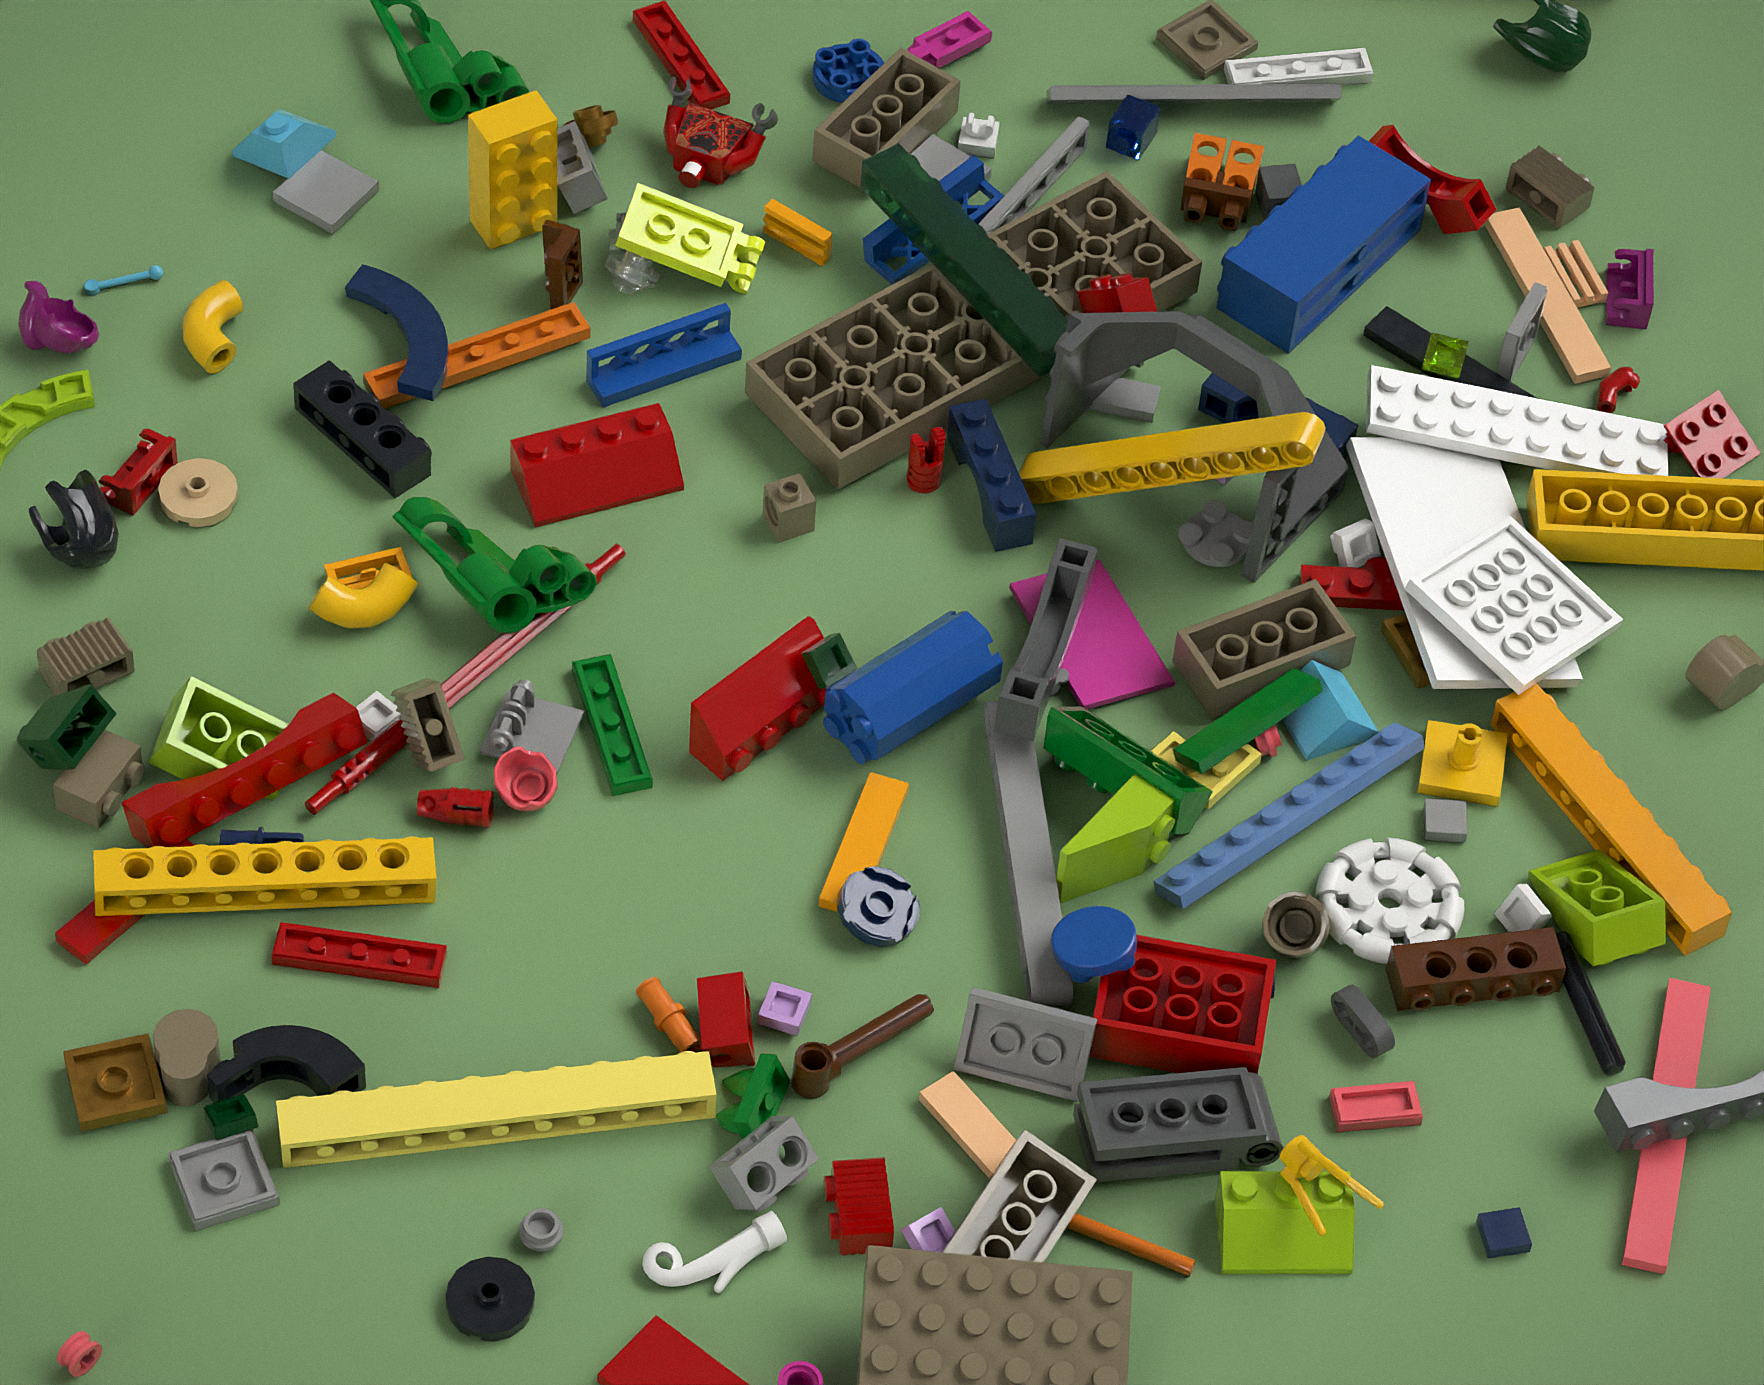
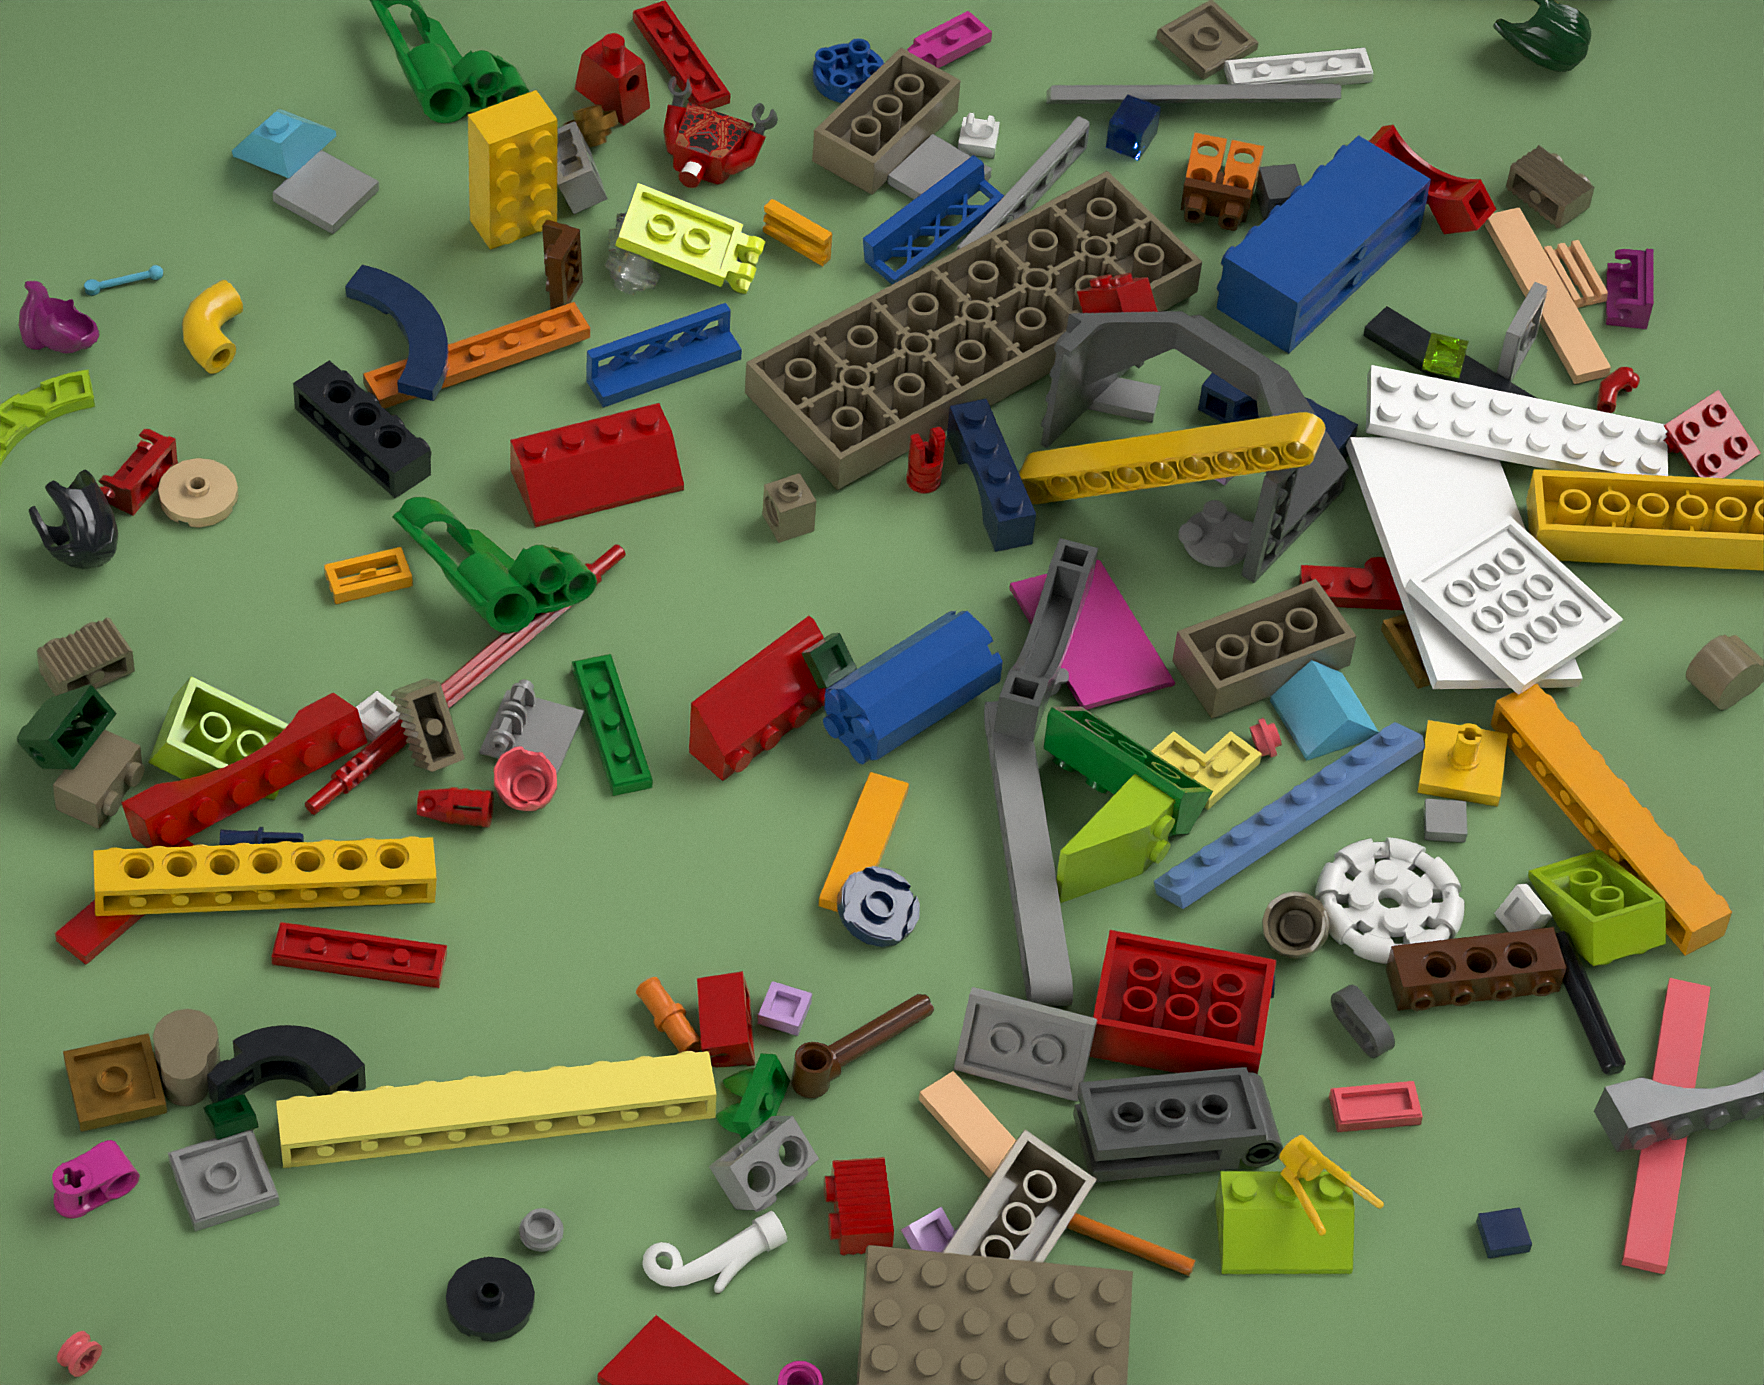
(95, 1176): none -> dark pink piece
(364, 606): yellow cylinder -> none
(614, 78): none -> red torso
(965, 255): clear green brick -> none
(1094, 942): blue tile -> none
(1247, 720): green tile -> none
(1355, 544): white tile -> none

